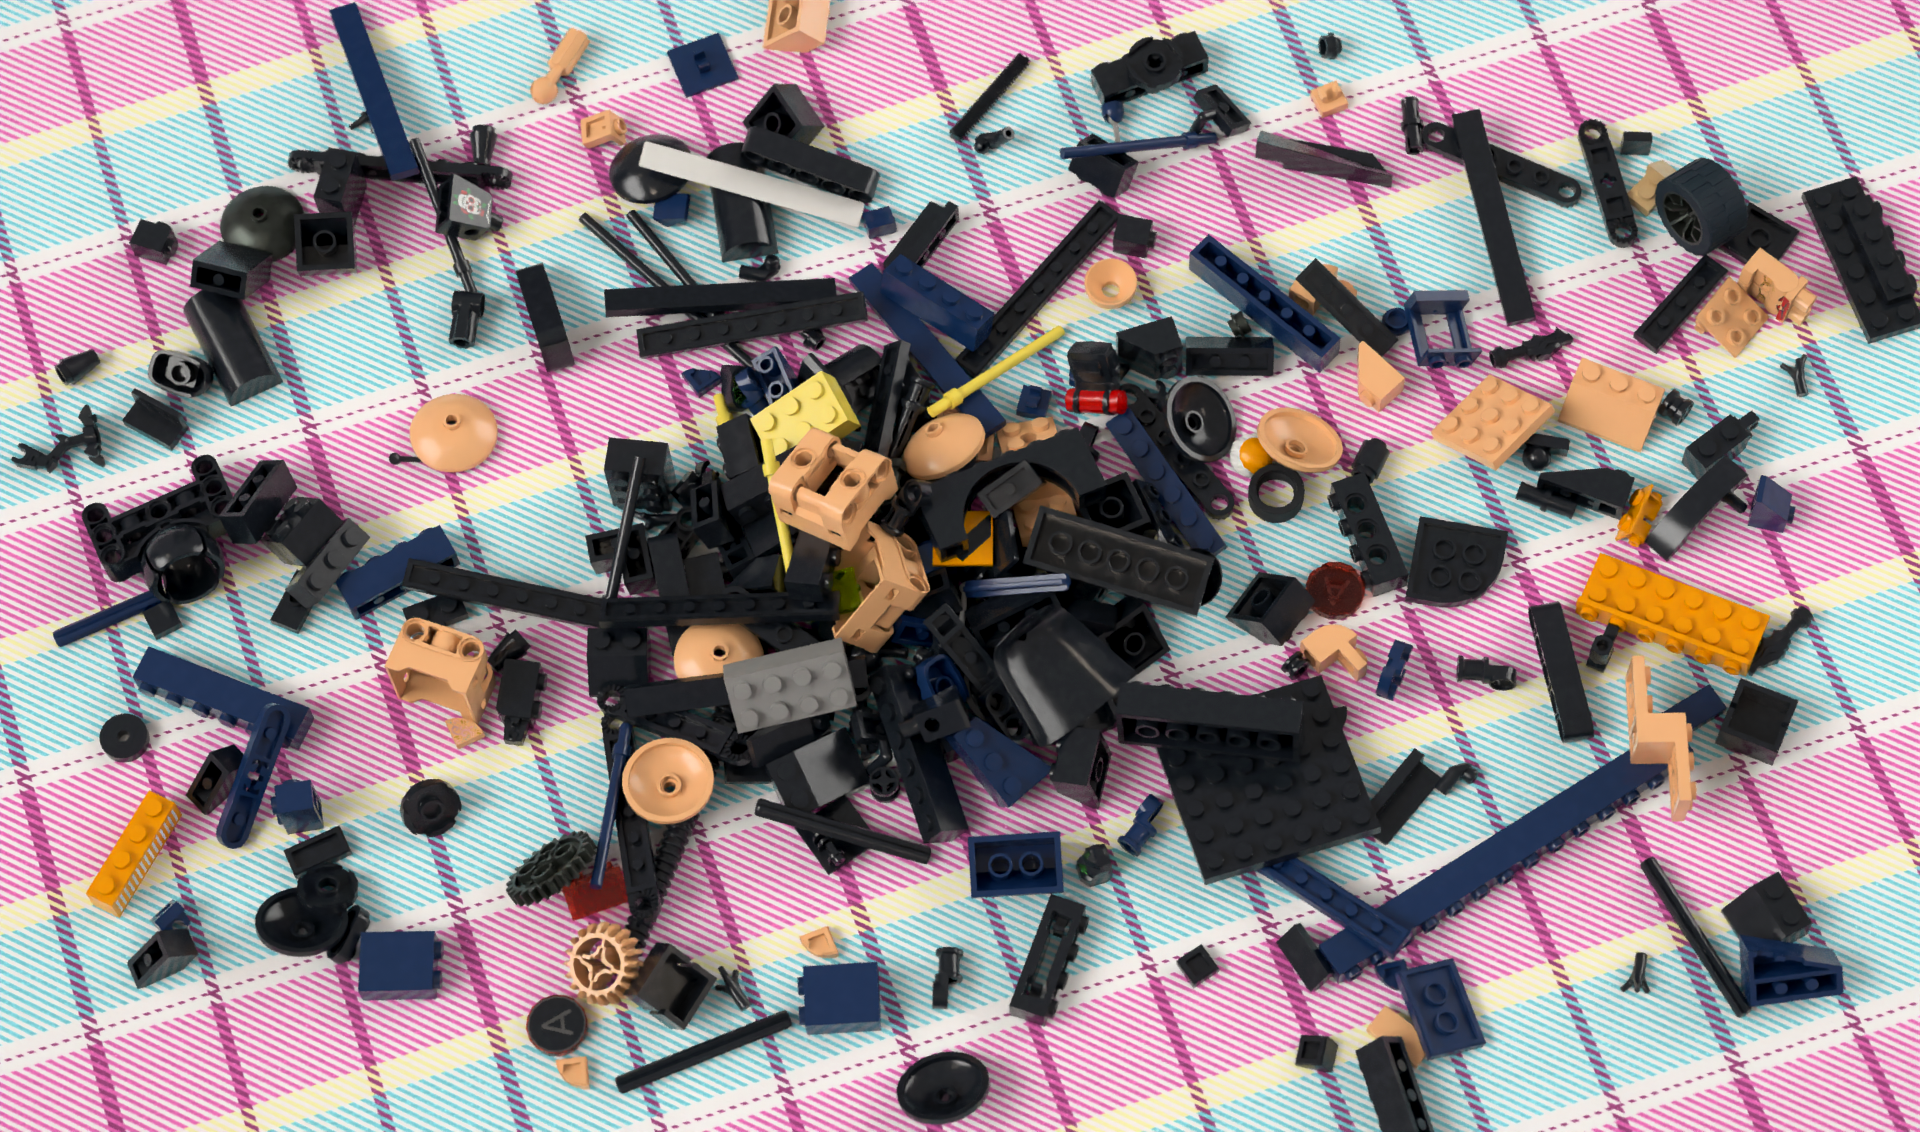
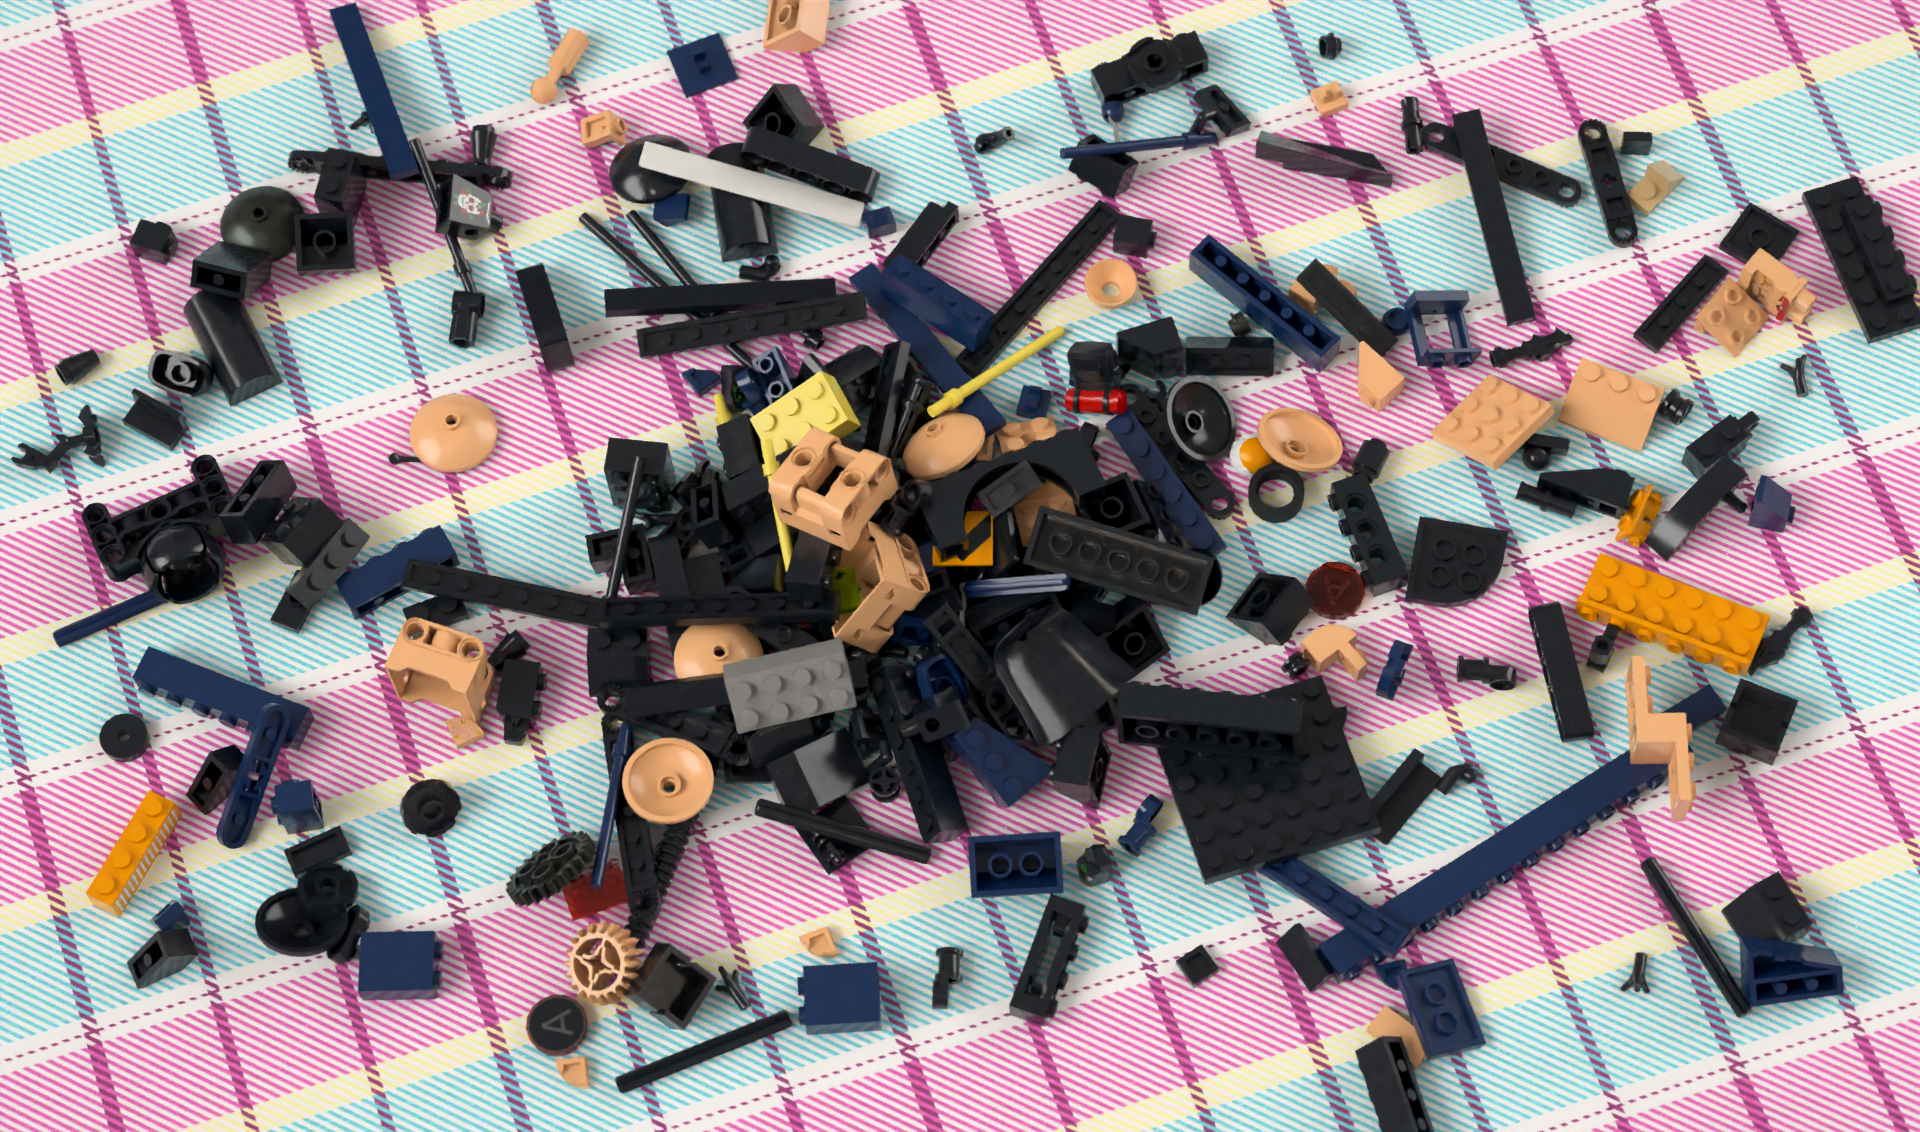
(162, 619): black tile -> none
(943, 1088): black dish -> none
(988, 97): black axle -> none
(1316, 1053): black slope -> none
(1701, 206): black wheel -> none

